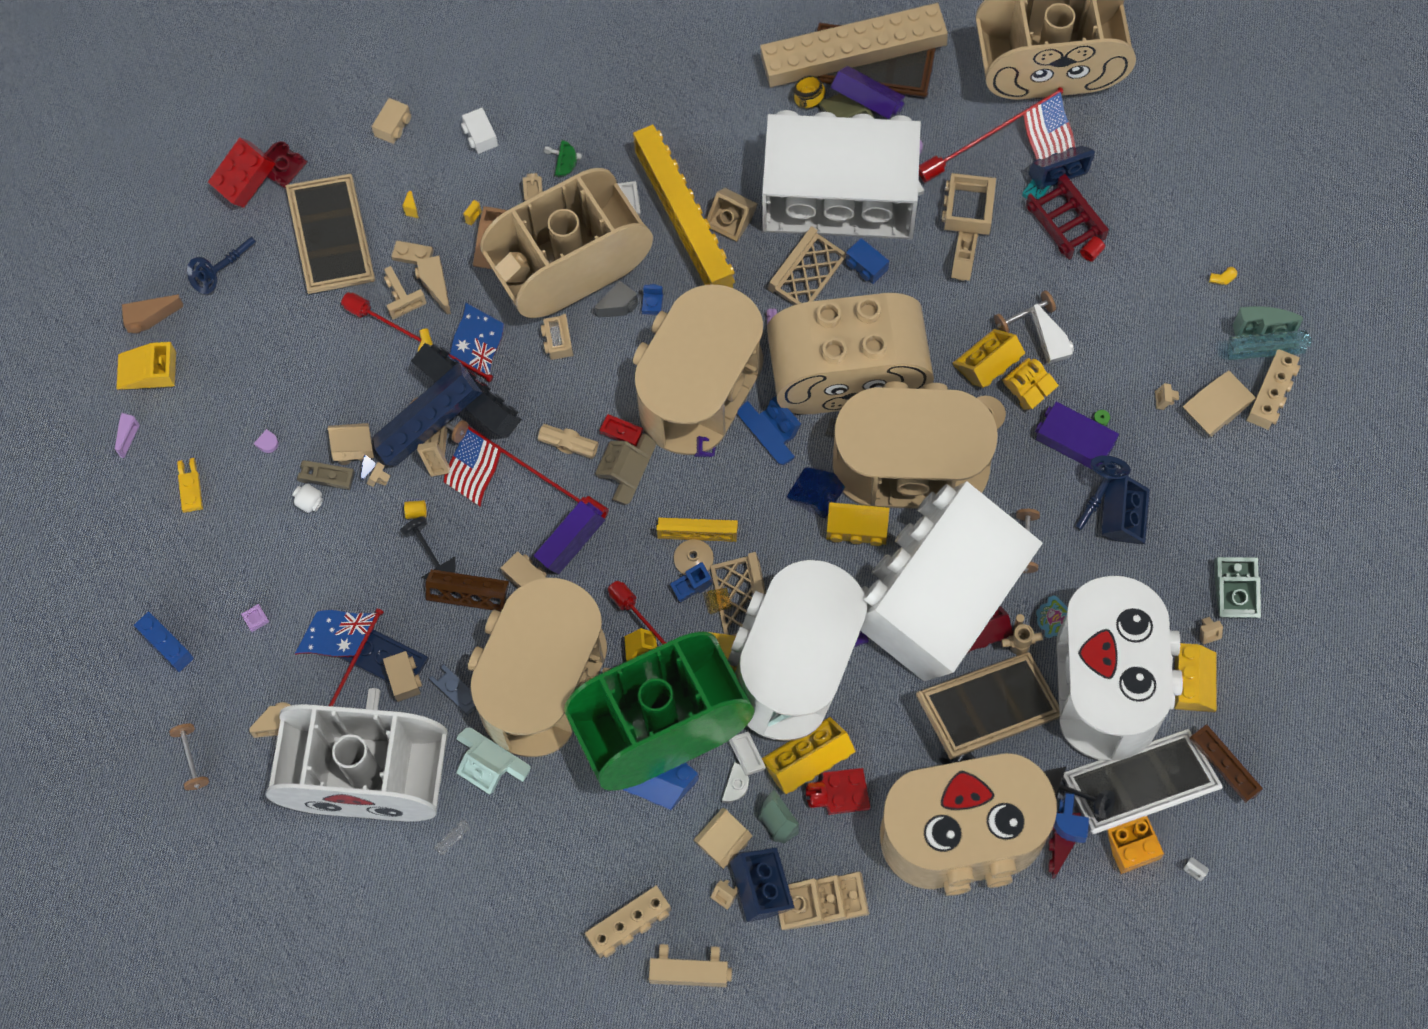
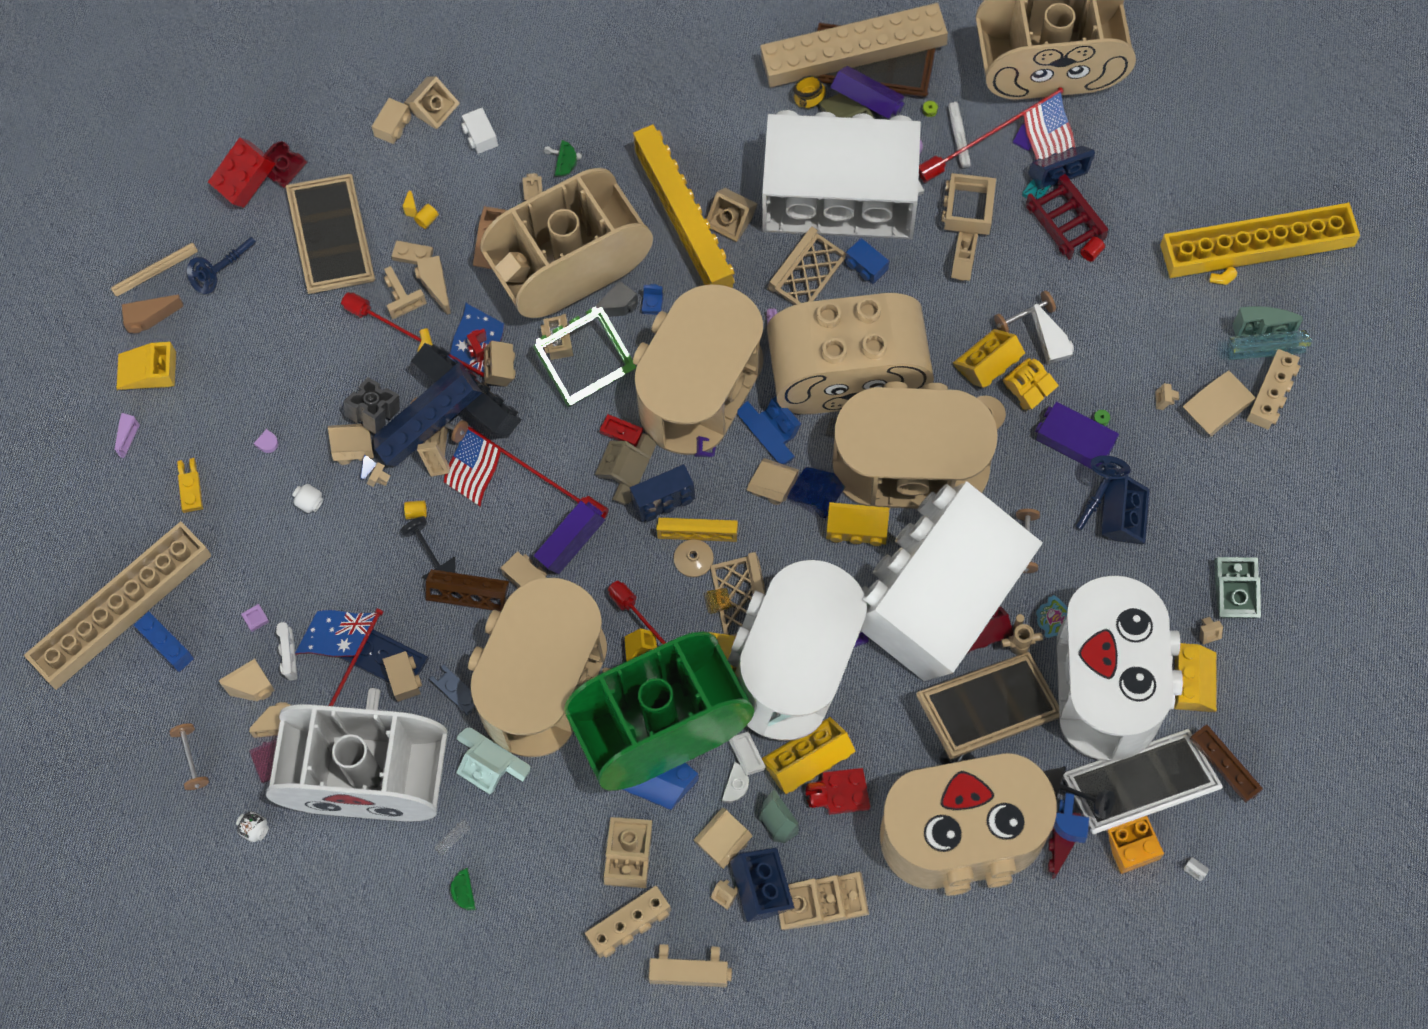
(117, 605): none -> tan brick
(154, 269): none -> tan axle
(248, 682): none -> tan slope
(252, 826): none -> white head
(263, 759): none -> clear pink piece
(287, 651): none -> white hinge
(326, 474): dark tan plate -> none
(371, 405): none -> flat silver brick
(426, 216): none -> yellow beam
(432, 102): none -> tan slope
(462, 890): none -> green plate
(472, 212): yellow tile -> none
(474, 348): none -> red bracket
(499, 363): none -> tan brick
(568, 441): tan piece -> none
(574, 324): none -> window
(628, 852): none -> tan slope
(631, 193): white tile -> none
(662, 493): none -> dark blue brick
(695, 580): blue brick -> none
(773, 481): none -> tan slope
(930, 108): none -> lime piece
(959, 134): none -> white axle
(1021, 138): none -> dark purple slope
(1259, 240): none -> yellow brick

